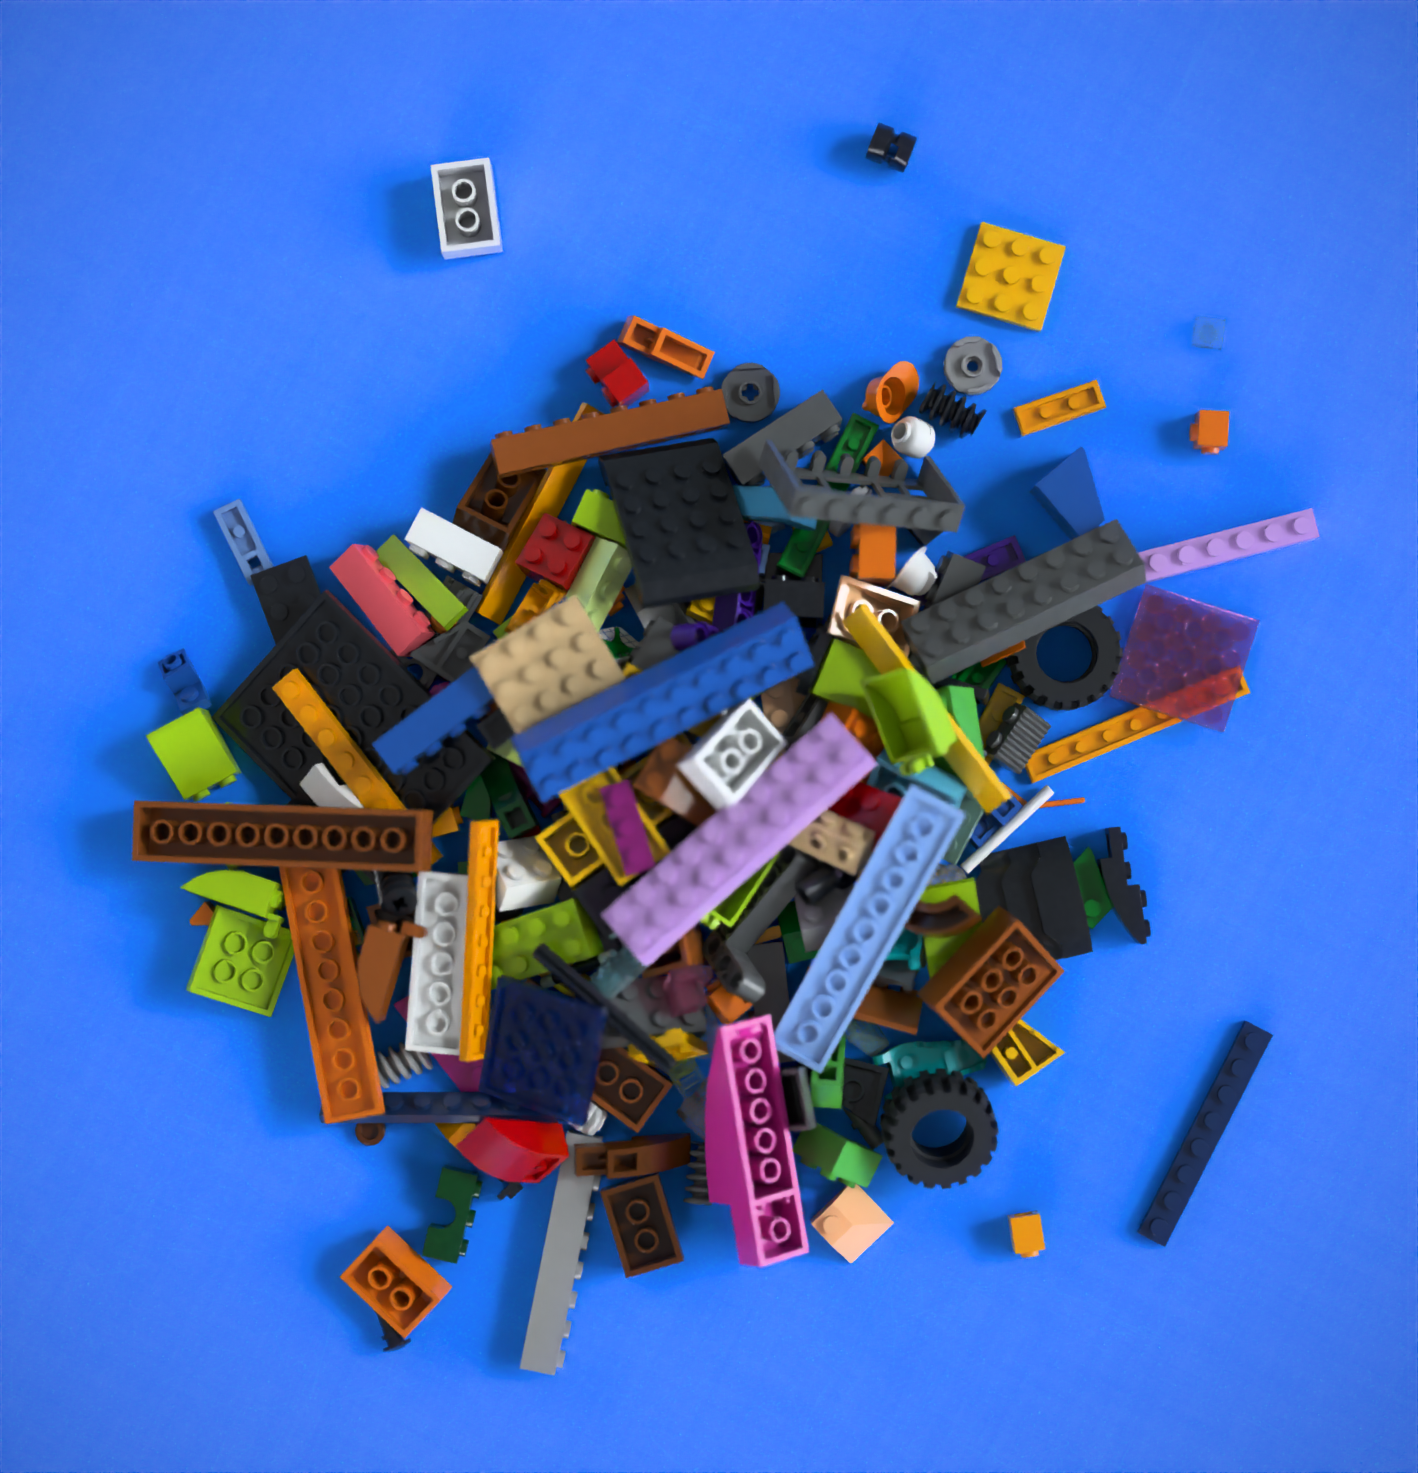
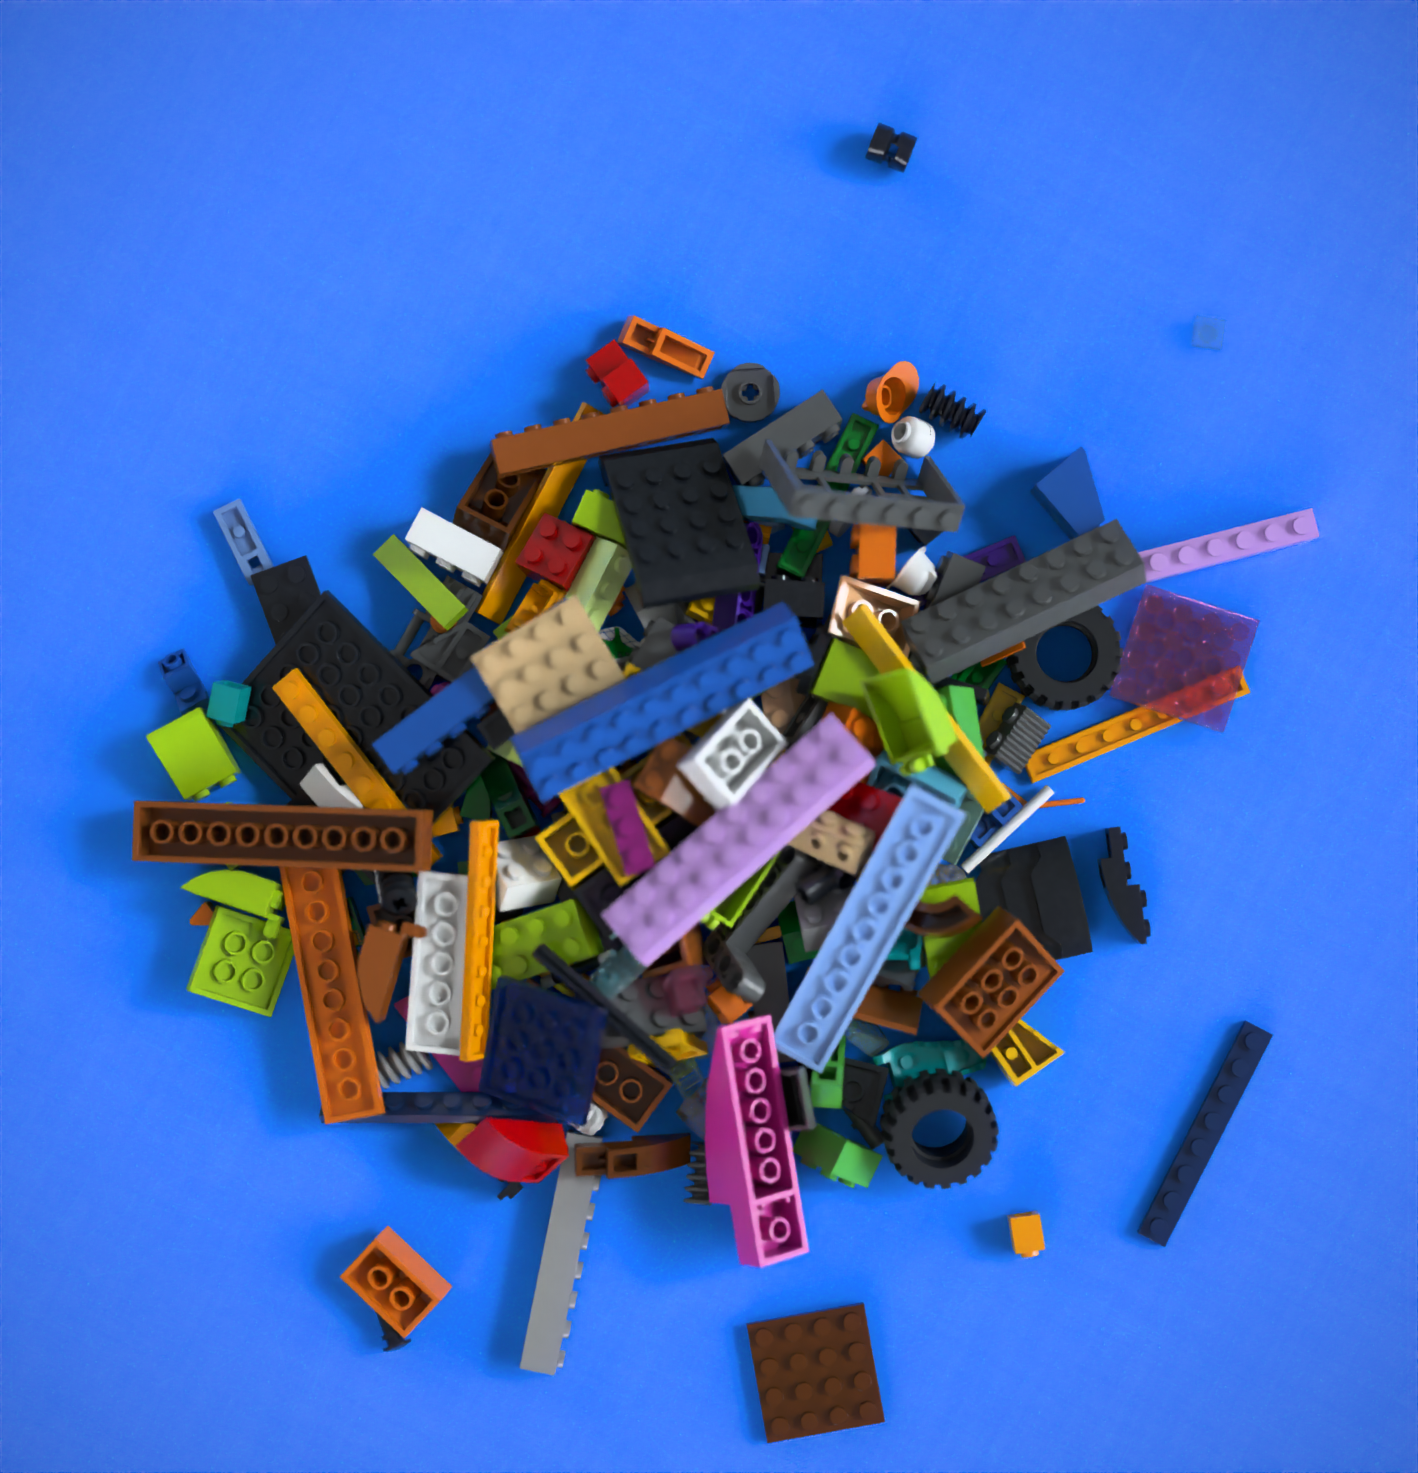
(228, 702): none -> teal brick
(370, 1133): reddish brown tile -> none
(382, 599): coral brick -> none
(459, 1188): dark green arch -> none
(466, 208): white brick -> none
(642, 1224): reddish brown brick -> none
(815, 1372): none -> reddish brown plate
(851, 1222): light nougat slope -> none
(972, 350): light grey plate -> none
(1010, 276): yellow plate -> none
(1059, 408): light orange tile -> none
(1092, 888): green wing -> none
(1210, 431): orange brick -> none

